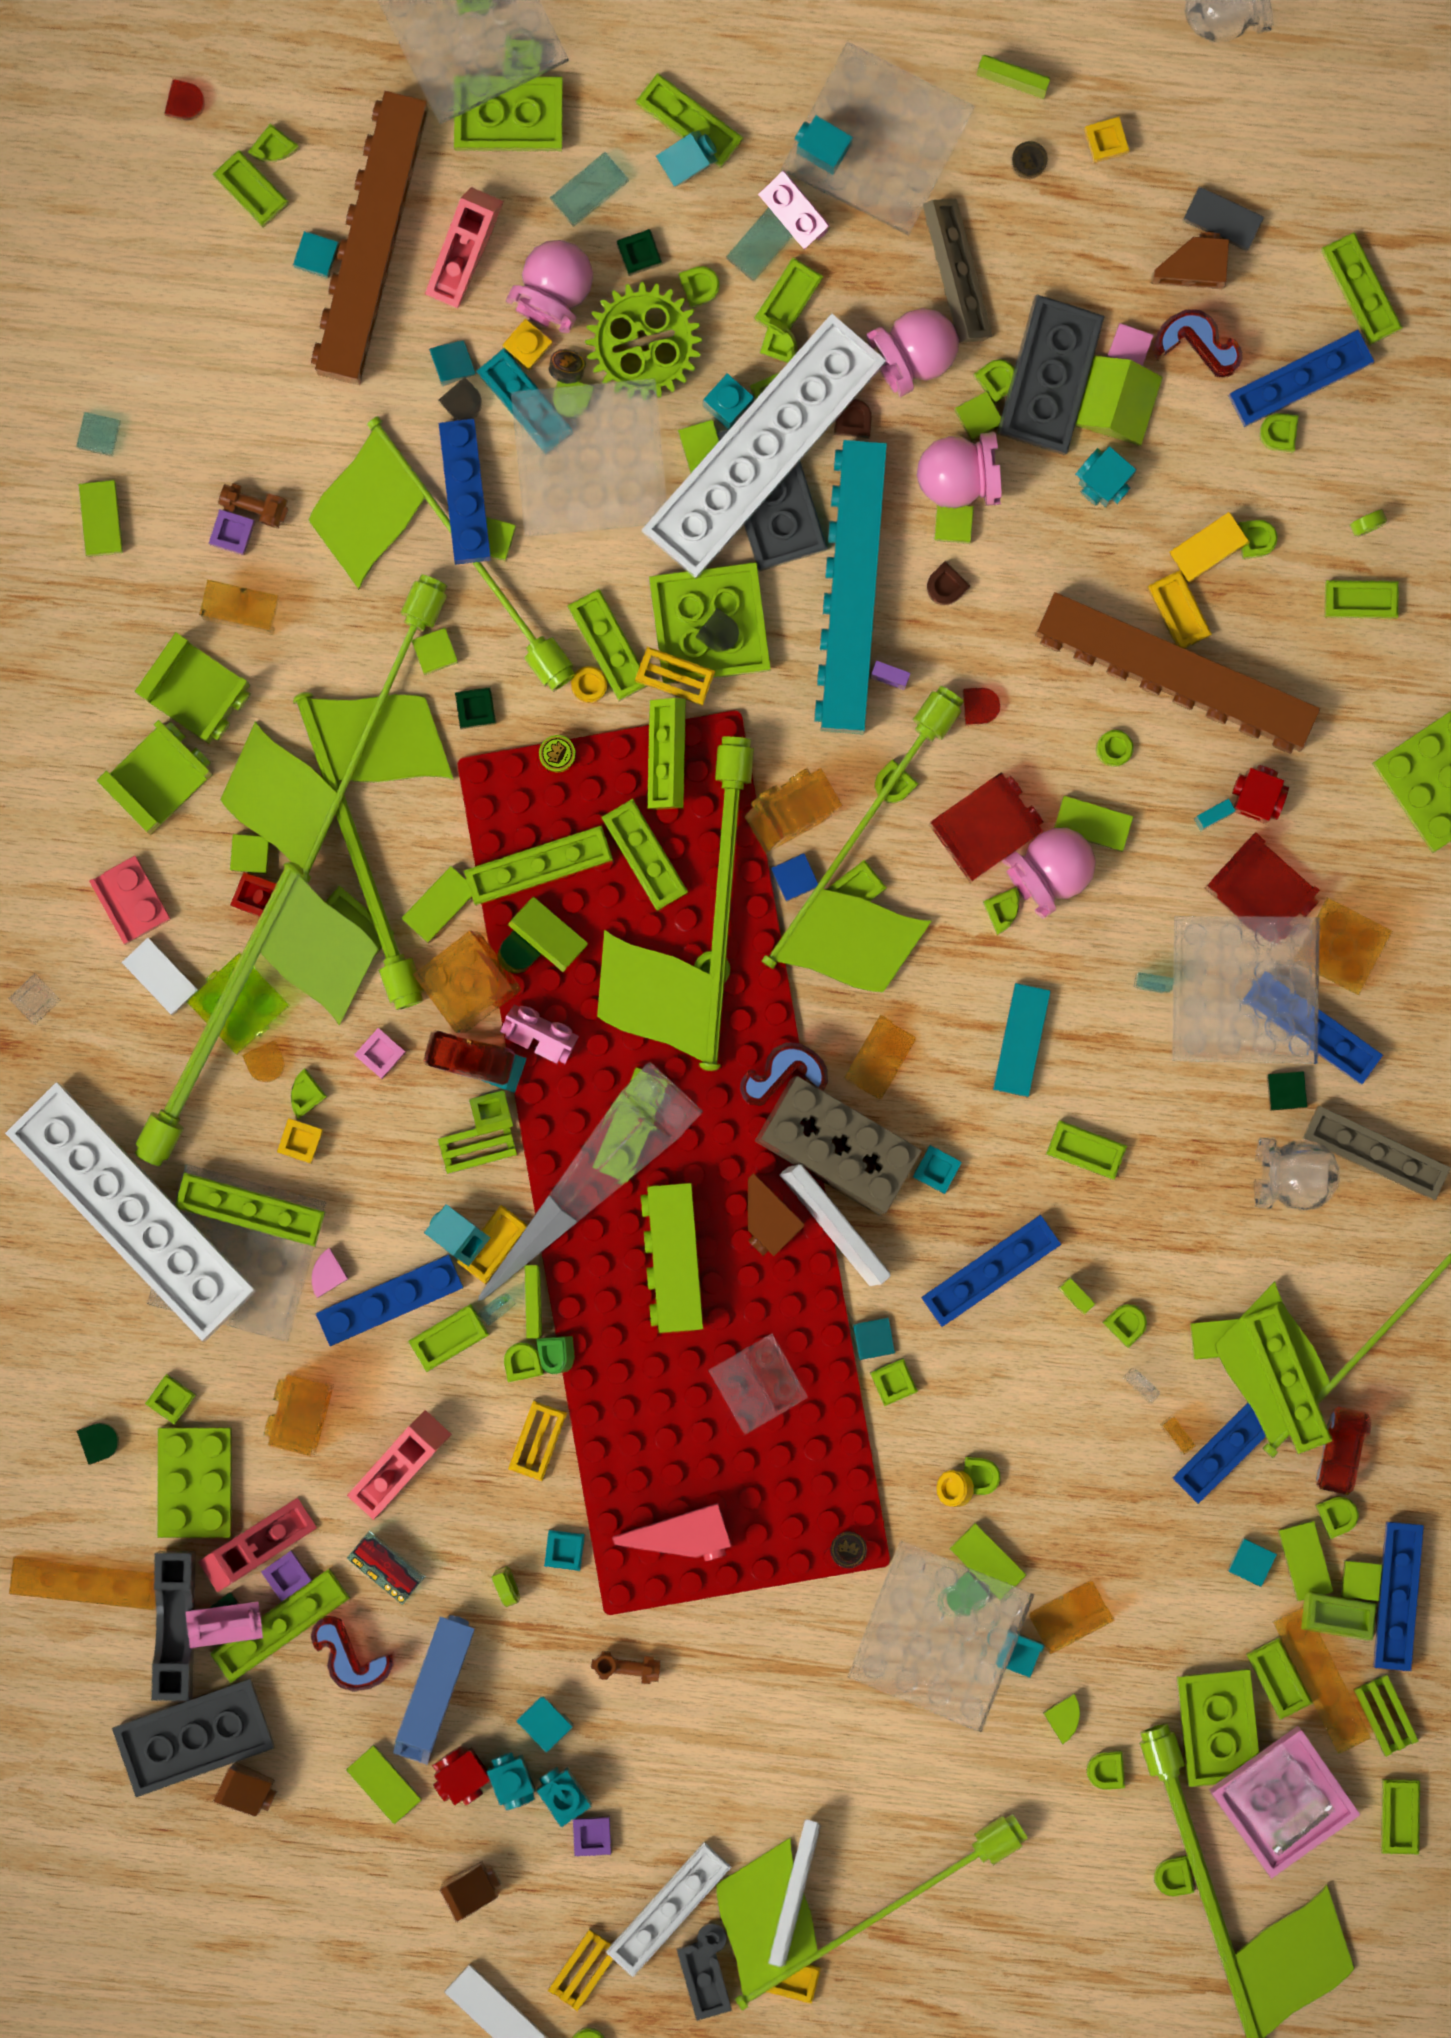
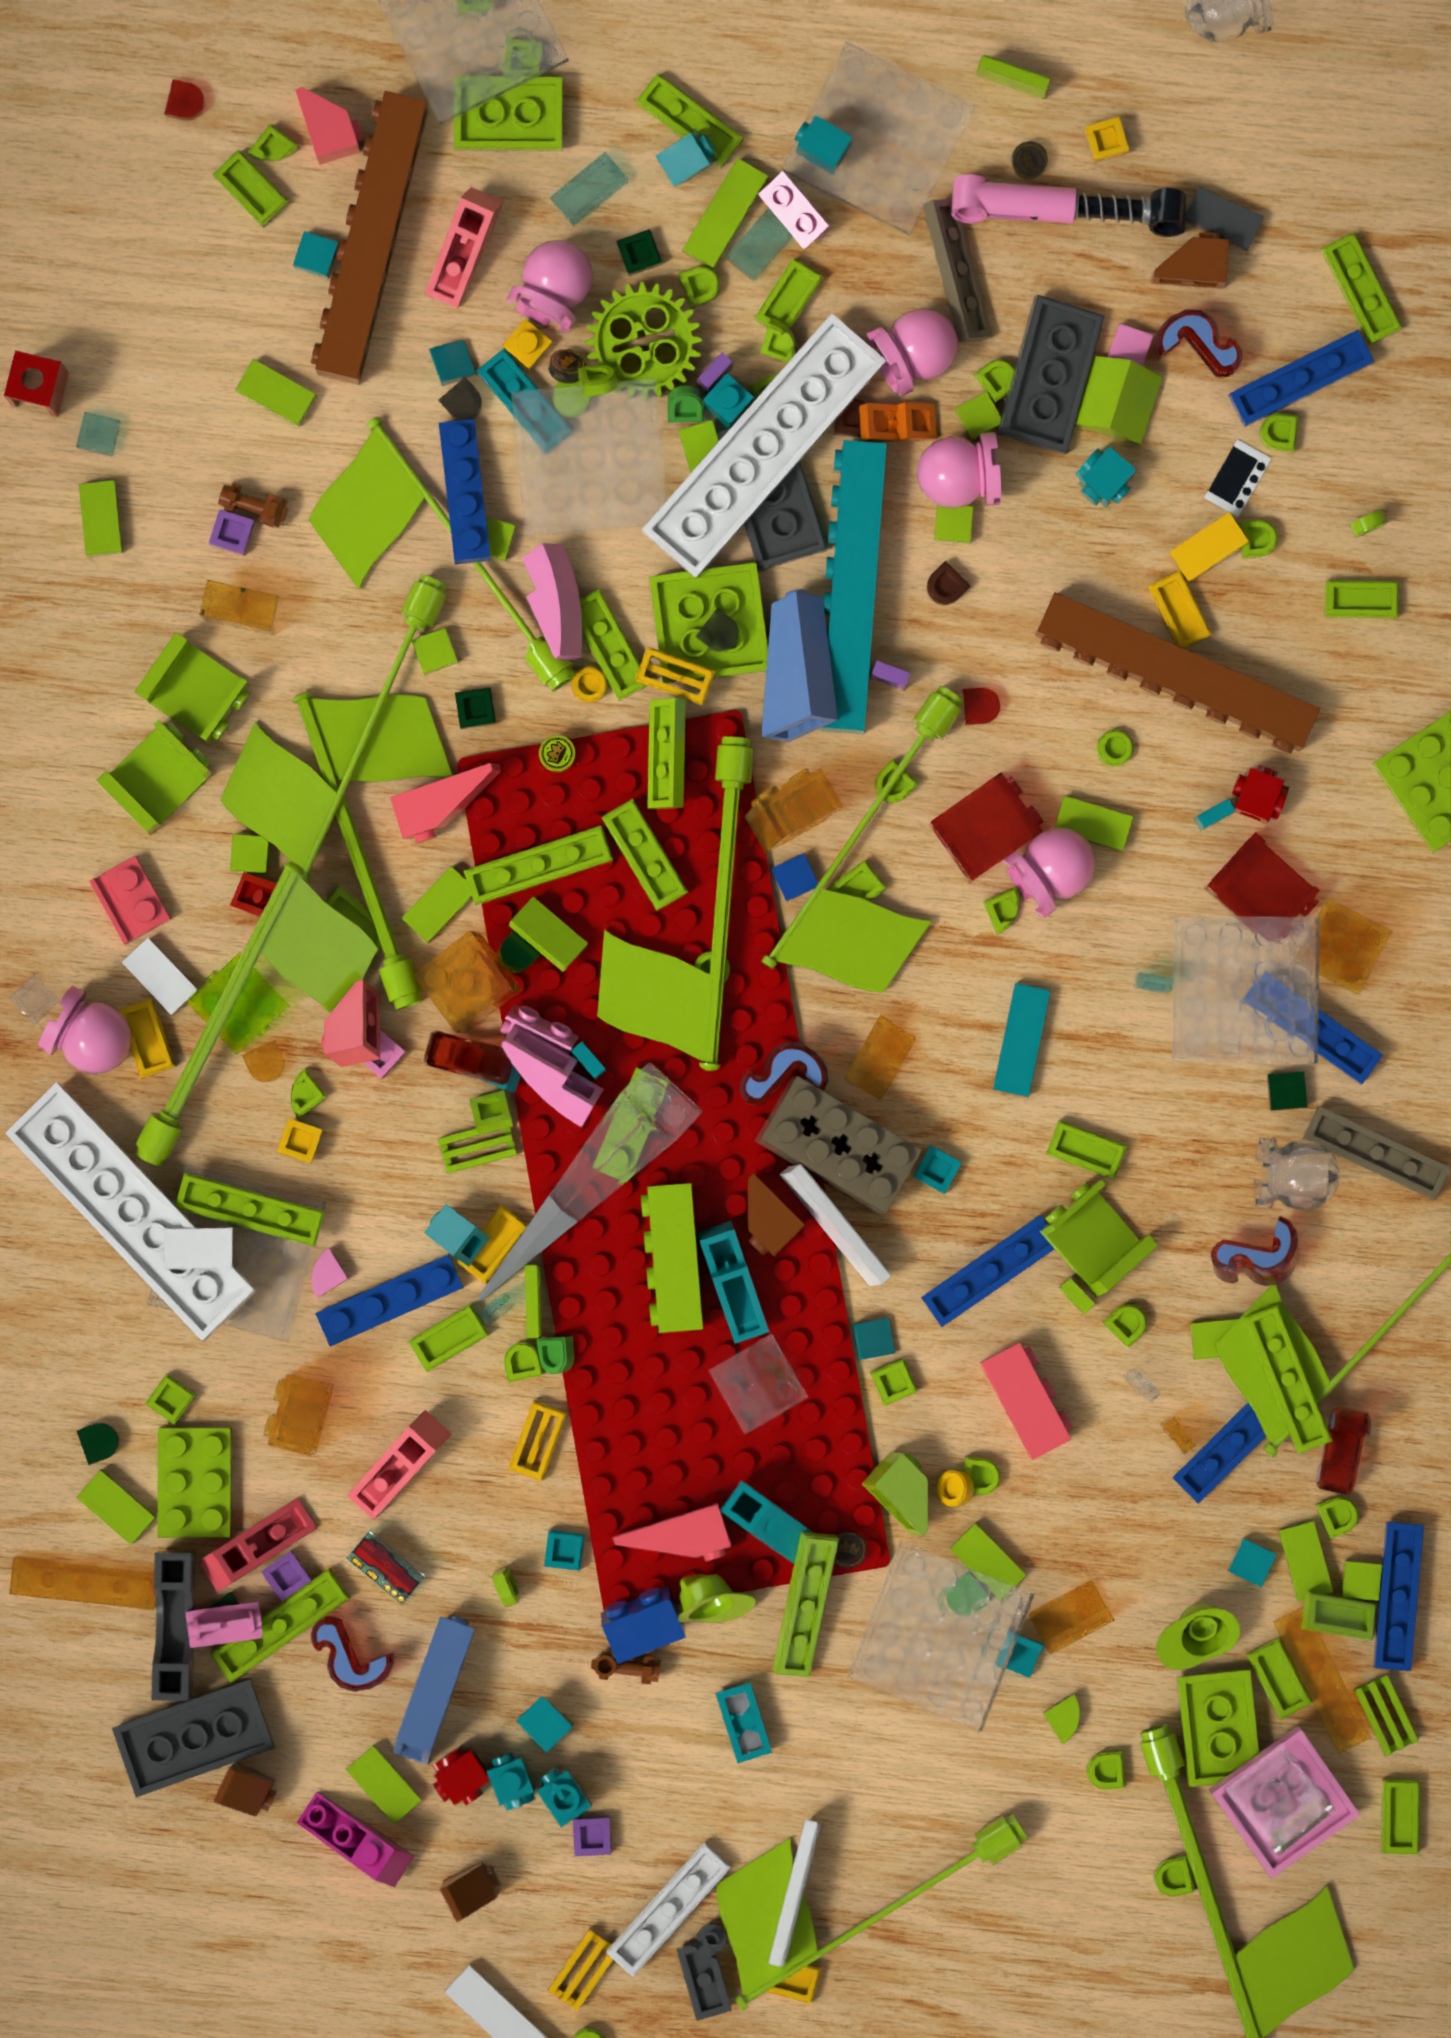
(51, 389): none -> red piece
(90, 1035): none -> bright pink tile
(116, 1507): none -> lime tile
(148, 1039): none -> yellow tile
(198, 1248): none -> white sticker
(275, 392): none -> lime tile
(329, 127): none -> coral slope
(354, 1027): none -> coral slope
(355, 1840): none -> dark pink slope
(439, 803): none -> coral slope
(551, 1074): none -> bright pink slope
(555, 599): none -> bright pink slope
(588, 1060): none -> teal tile
(597, 380): none -> lime tile
(642, 1624): none -> blue brick
(685, 405): none -> bright green tile
(711, 1600): none -> lime piece
(715, 372): none -> medium lavender tile
(725, 213): none -> lime tile
(732, 1282): none -> teal slope
(743, 1722): none -> teal piece
(764, 1520): none -> teal slope
(798, 669): none -> medium blue slope
(805, 1604): none -> lime tile
(897, 422): none -> orange slope
(901, 1490): none -> lime slope
(978, 199): none -> piece
(1027, 1400): none -> coral brick
(1095, 1239): none -> lime panel
(1197, 1636): none -> lime piece
(1237, 478): none -> black sticker
(1259, 1263): none -> clear red animal

